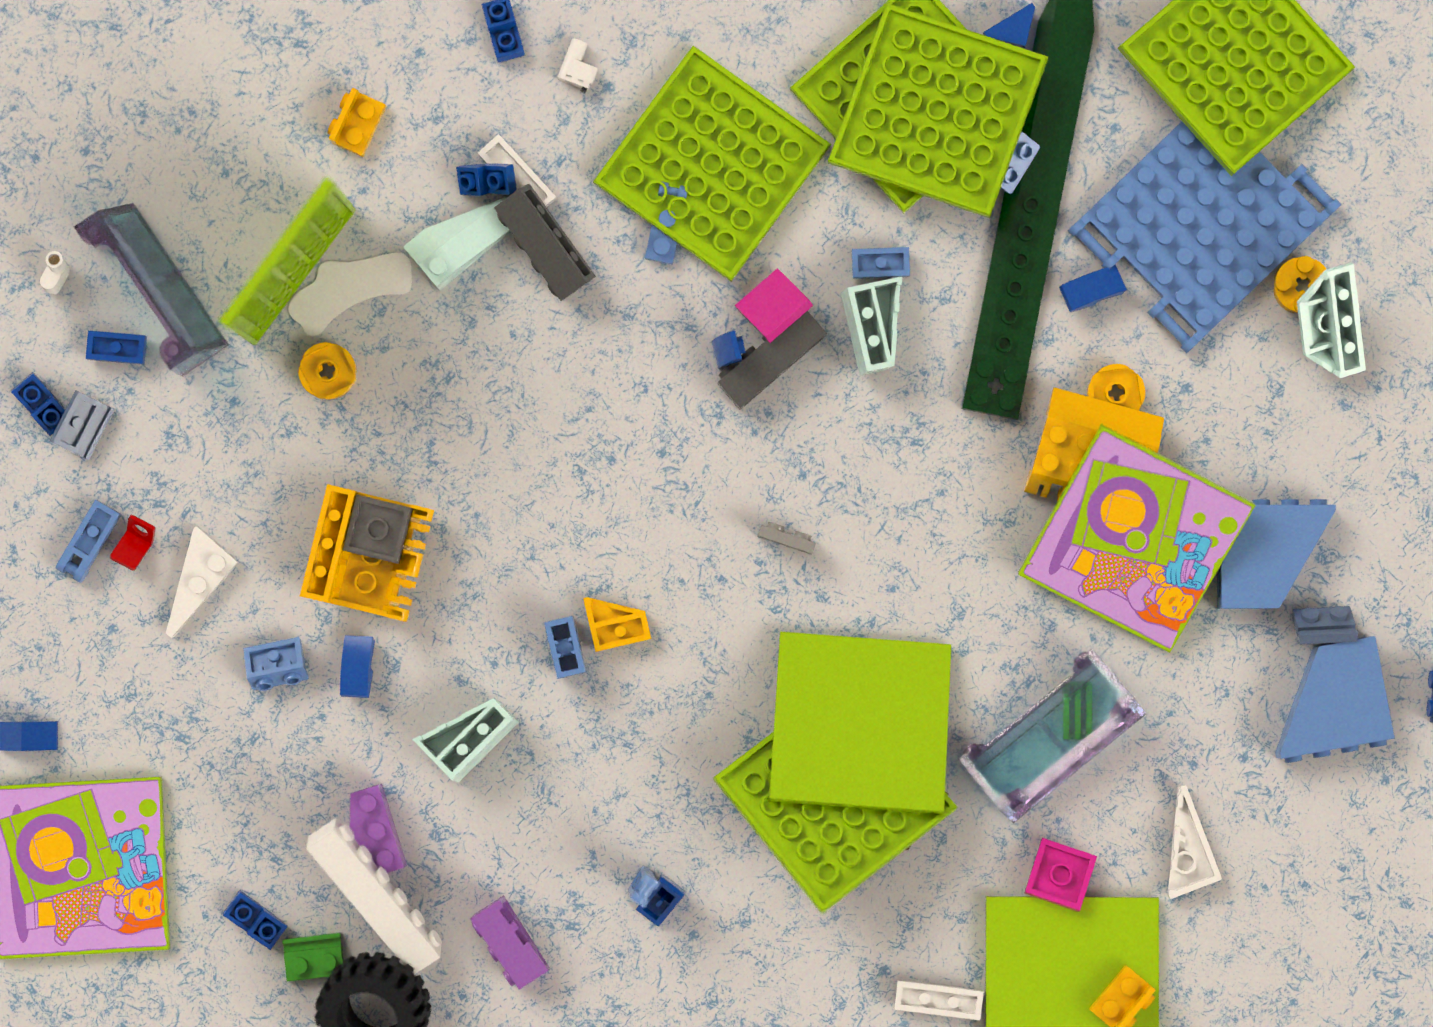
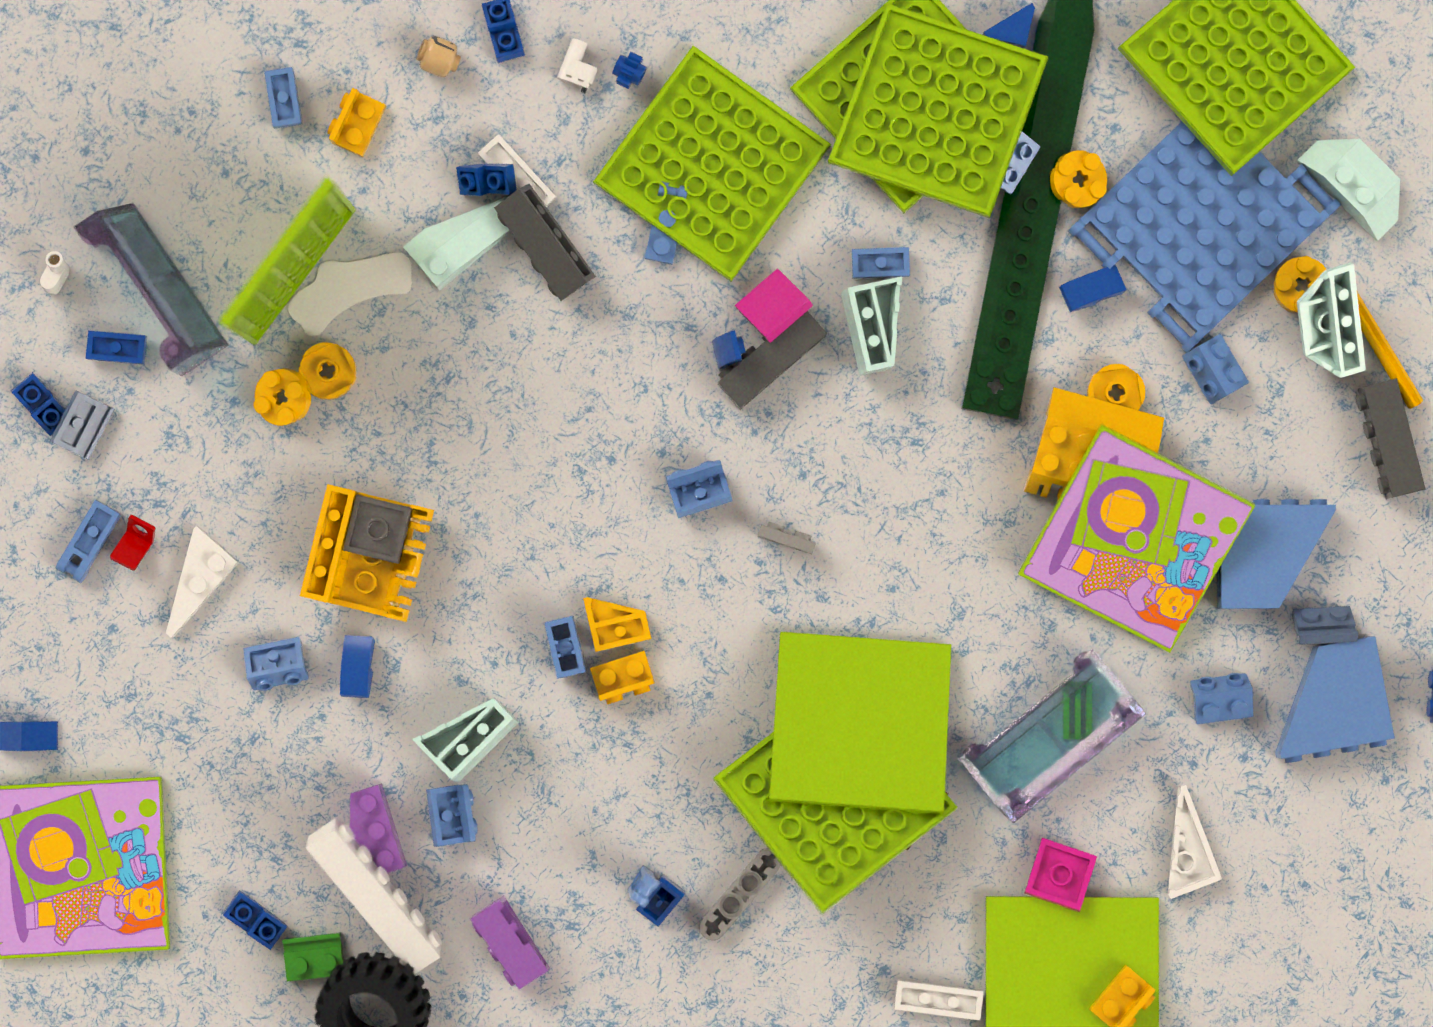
(283, 97): none -> medium blue plate
(295, 390): none -> yellow plate
(438, 56): none -> tan head
(451, 815): none -> medium blue bracket
(622, 676): none -> yellow bracket
(629, 70): none -> blue gear
(698, 488): none -> medium blue bracket
(738, 892): none -> light grey beam
(1094, 179): none -> yellow plate
(1215, 369): none -> medium blue bracket
(1222, 698): none -> medium blue bracket
(1357, 181): none -> light aqua wedge
(1387, 356): none -> yellow axle
(1390, 439): none -> dark grey brick

